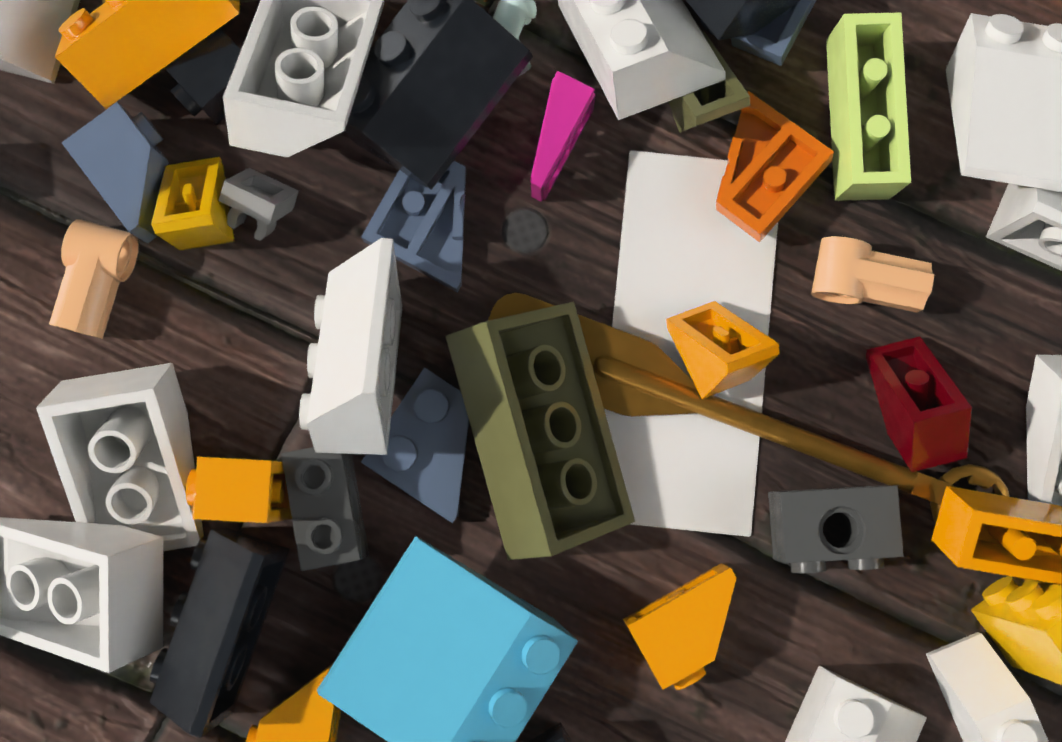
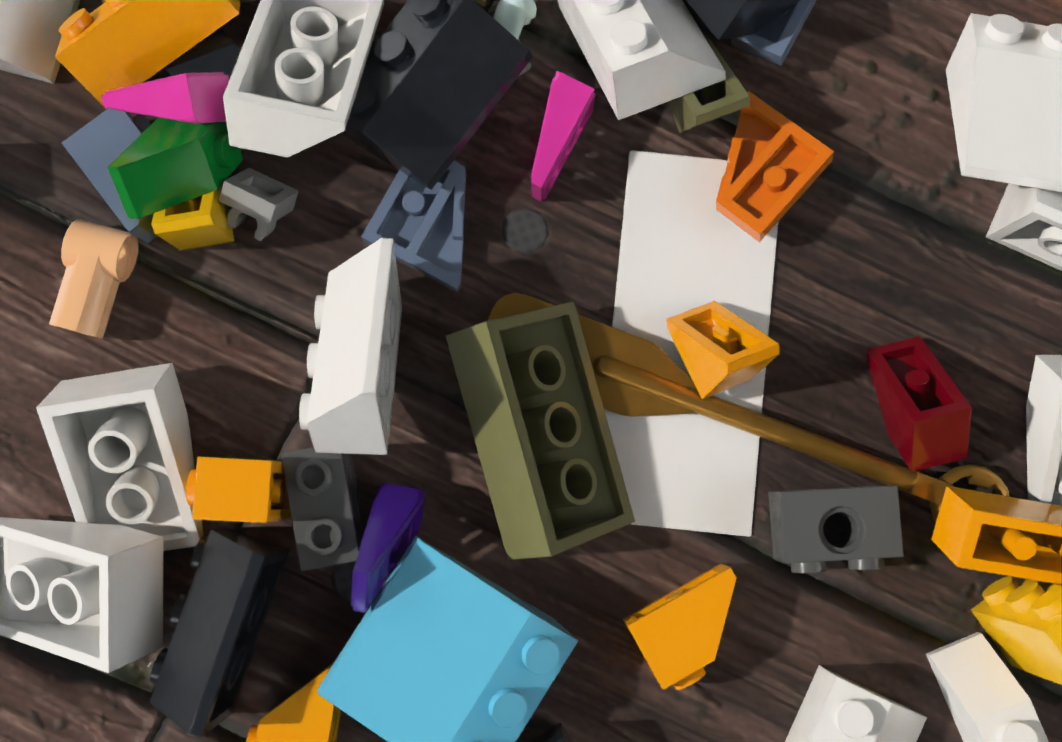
(172, 165): none -> green slope
(180, 97): none -> dark pink slope
(389, 532): none -> dark purple slope
(427, 445): sand blue wing -> none
(854, 273): light nougat piece -> none
(868, 107): yellowish green brick -> none

